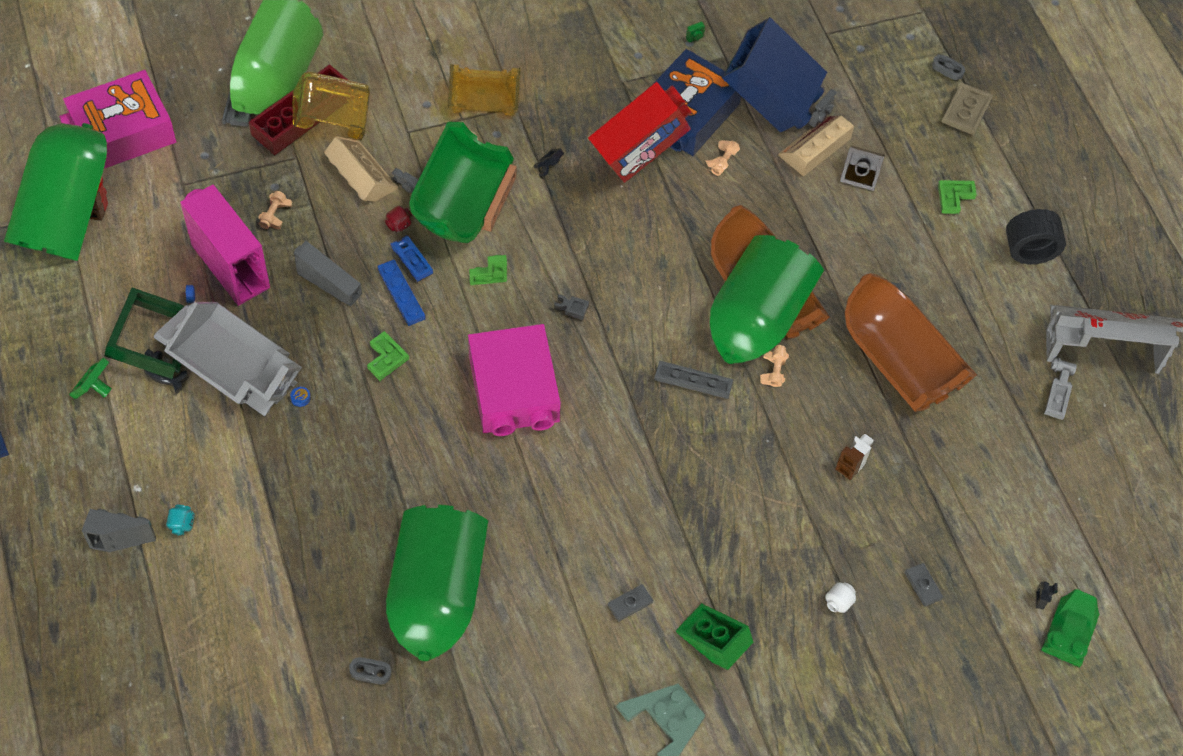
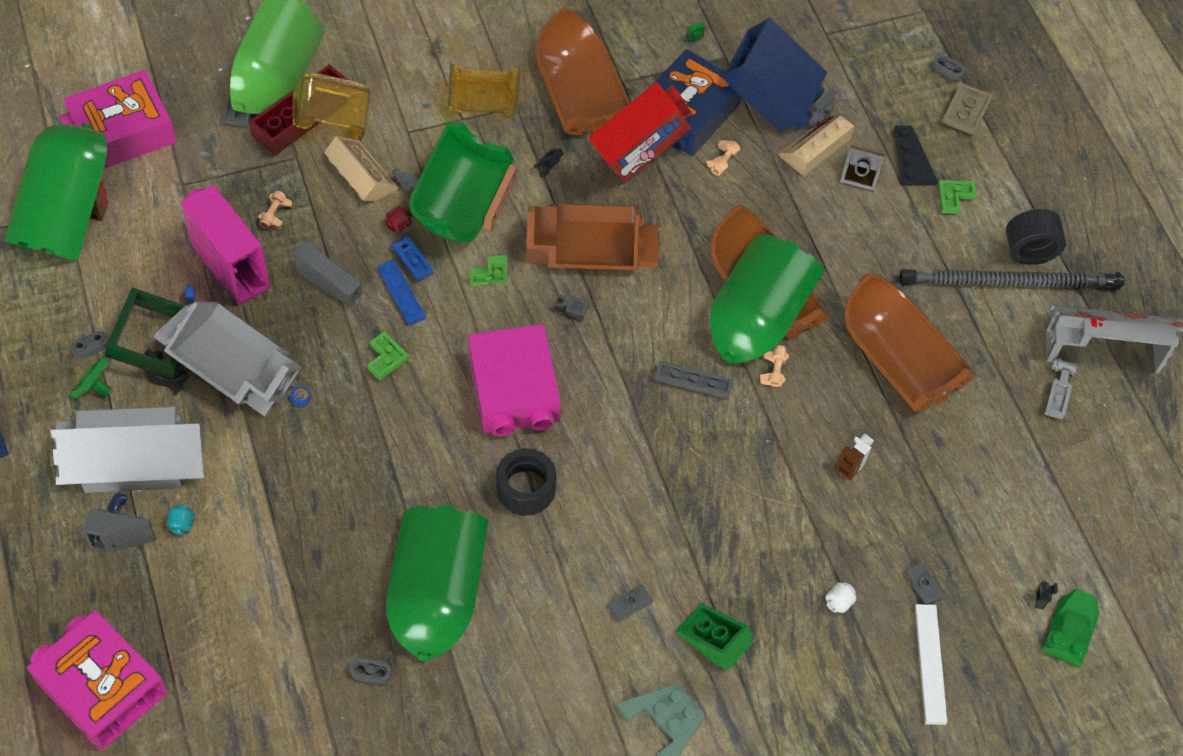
(90, 345): none -> dark grey plate
(96, 679): none -> dark pink brick
(117, 500): none -> dark blue arm
(127, 450): none -> panel
(532, 461): none -> black tyre
(579, 73): none -> dark orange panel
(590, 237): none -> dark orange panel
(912, 160): none -> black wing
(930, 664): none -> white tile
(1010, 278): none -> dark grey hose

